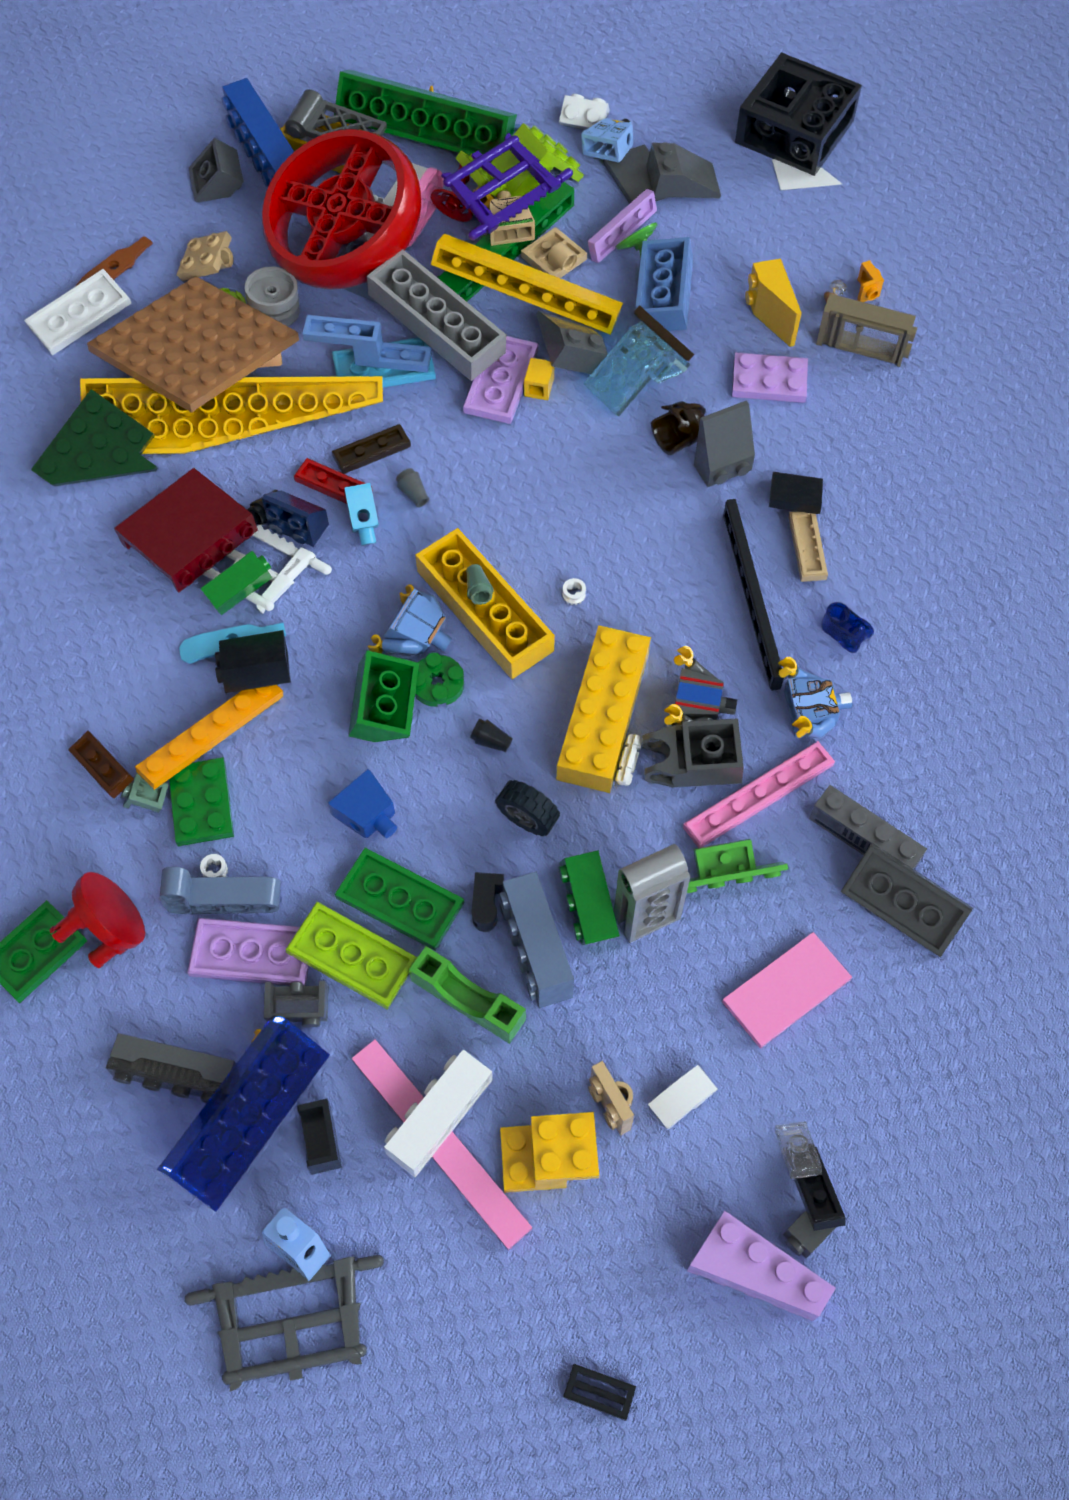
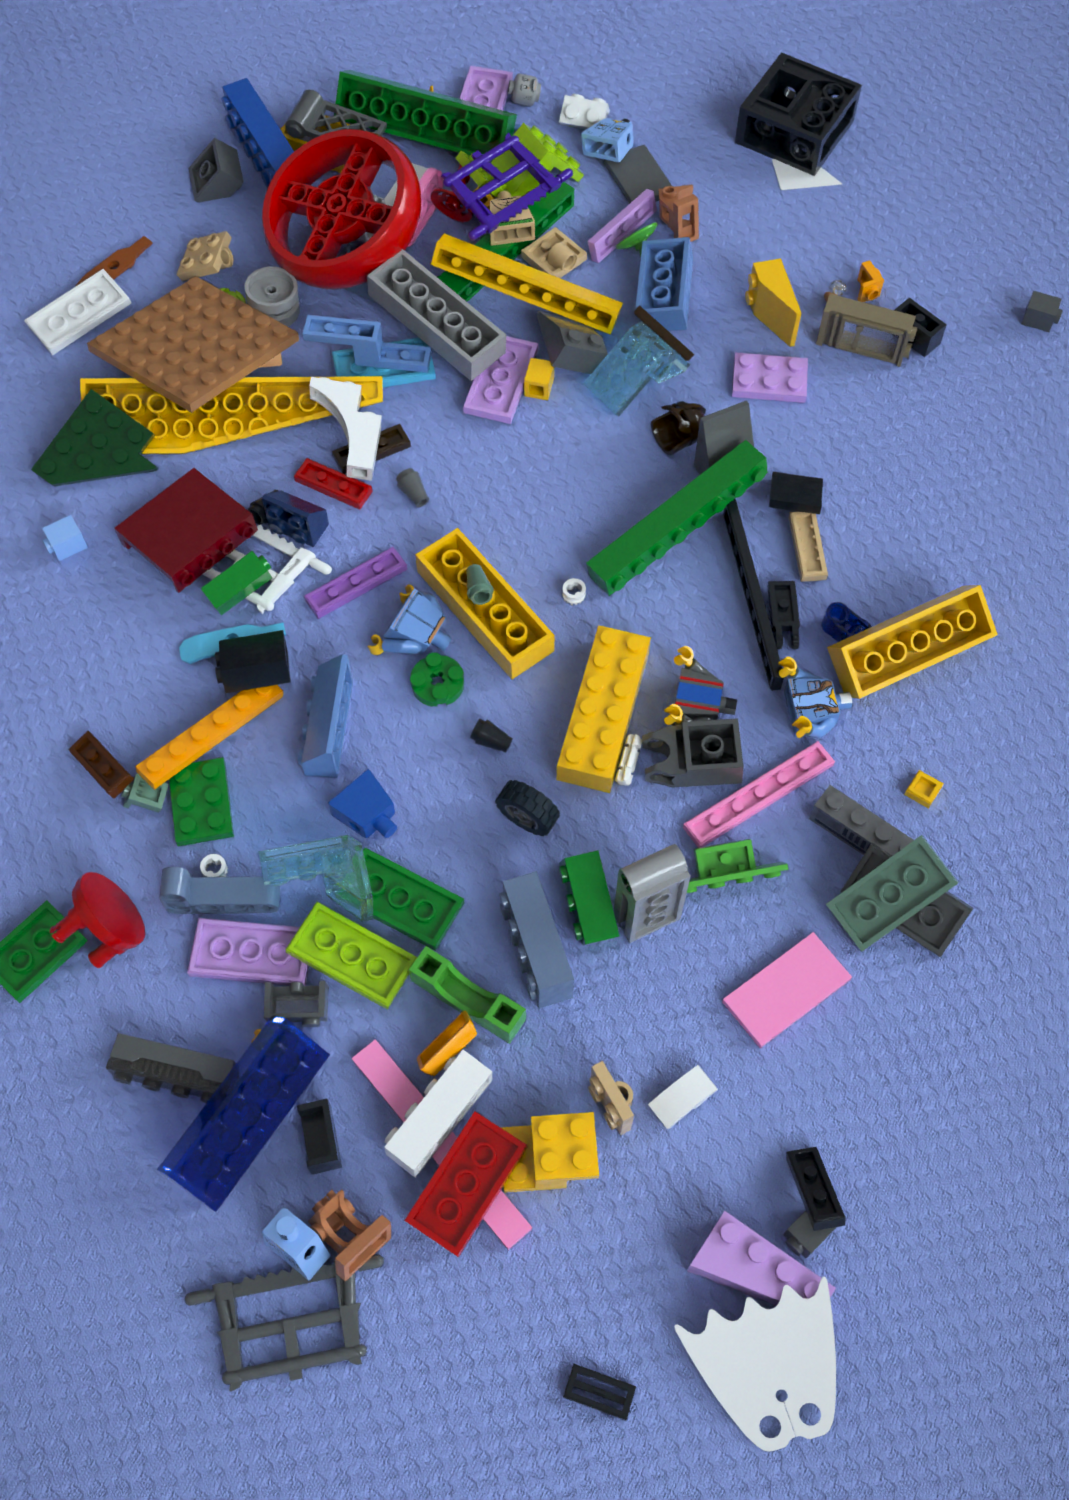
(64, 538): none -> light blue brick
(327, 718): none -> medium blue slope
(332, 1216): none -> nougat tile
(336, 859): none -> clear light blue bracket
(355, 582): none -> medium lavender tile
(360, 428): none -> white arch
(360, 500): medium azure torso -> none
(383, 698): green slope -> none
(447, 1044): none -> light orange piece
(466, 1183): none -> red plate
(483, 904): black leg -> none
(486, 87): none -> lavender plate
(524, 89): none -> light grey head
(675, 203): none -> nougat tile
(677, 517): none -> green brick
(680, 173): dark grey slope -> none
(766, 1353): none -> white piece
(784, 611): none -> black hinge
(798, 1150): clear plate -> none
(892, 893): none -> sand green plate
(912, 641): none -> yellow brick
(923, 789): none -> yellow tile
(929, 329): none -> black brick
(1042, 311): none -> dark grey brick

